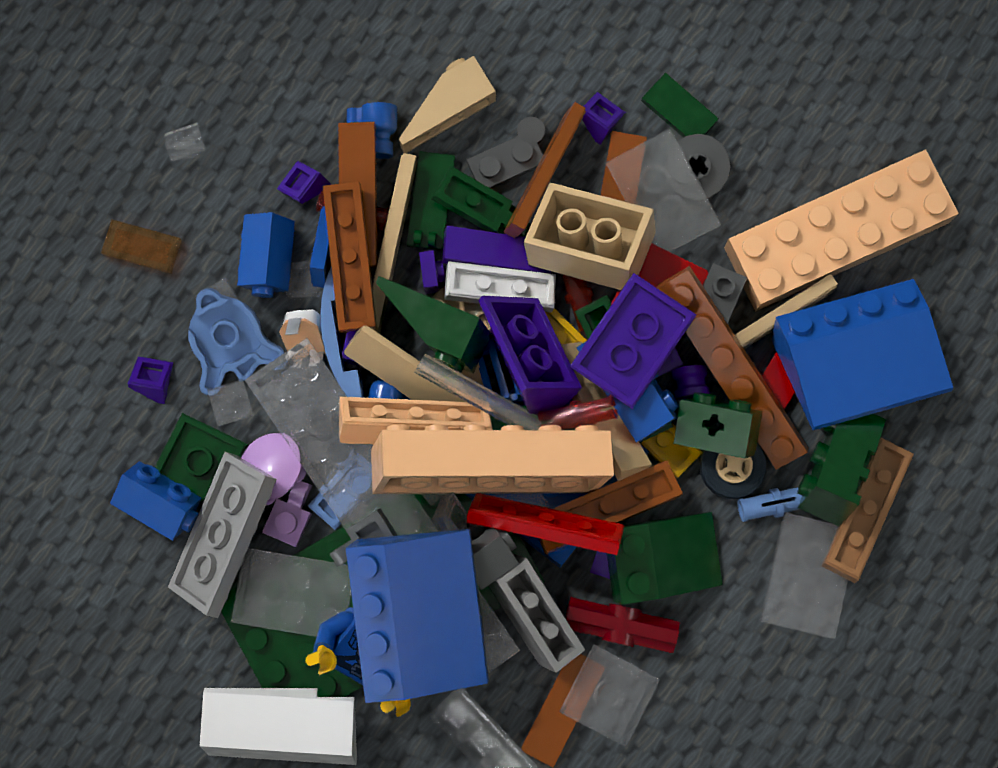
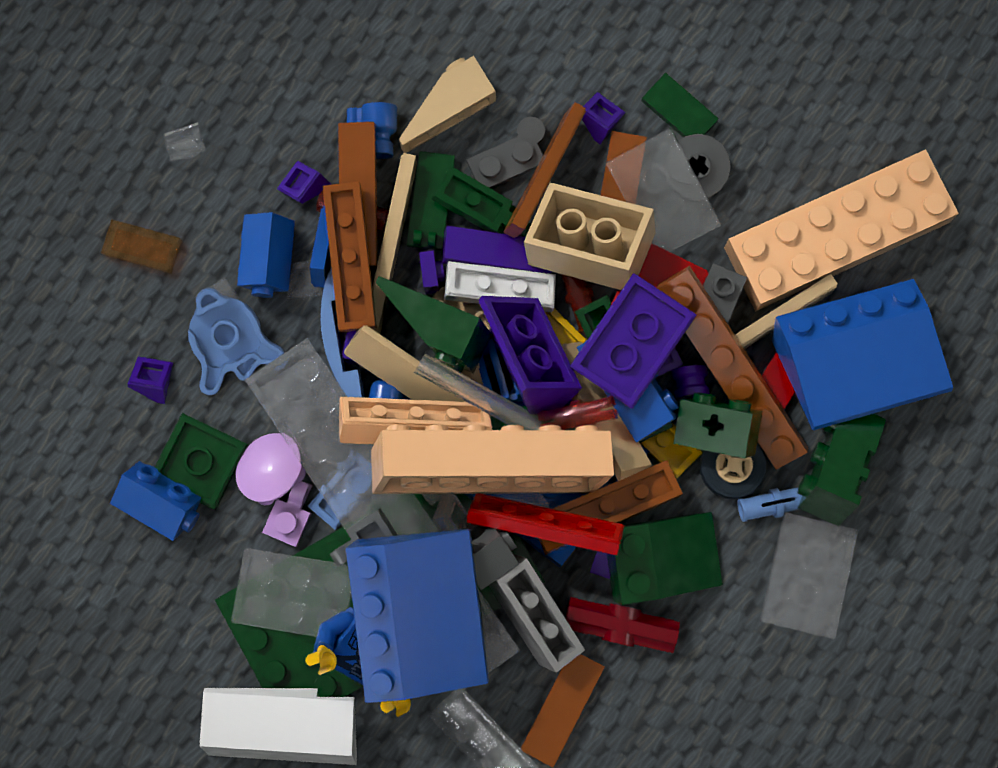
(221, 534): light grey plate -> none
(230, 402): clear plate -> none
(302, 325): piece -> none
(609, 695): clear tile -> none
(861, 528): medium nougat tile -> none

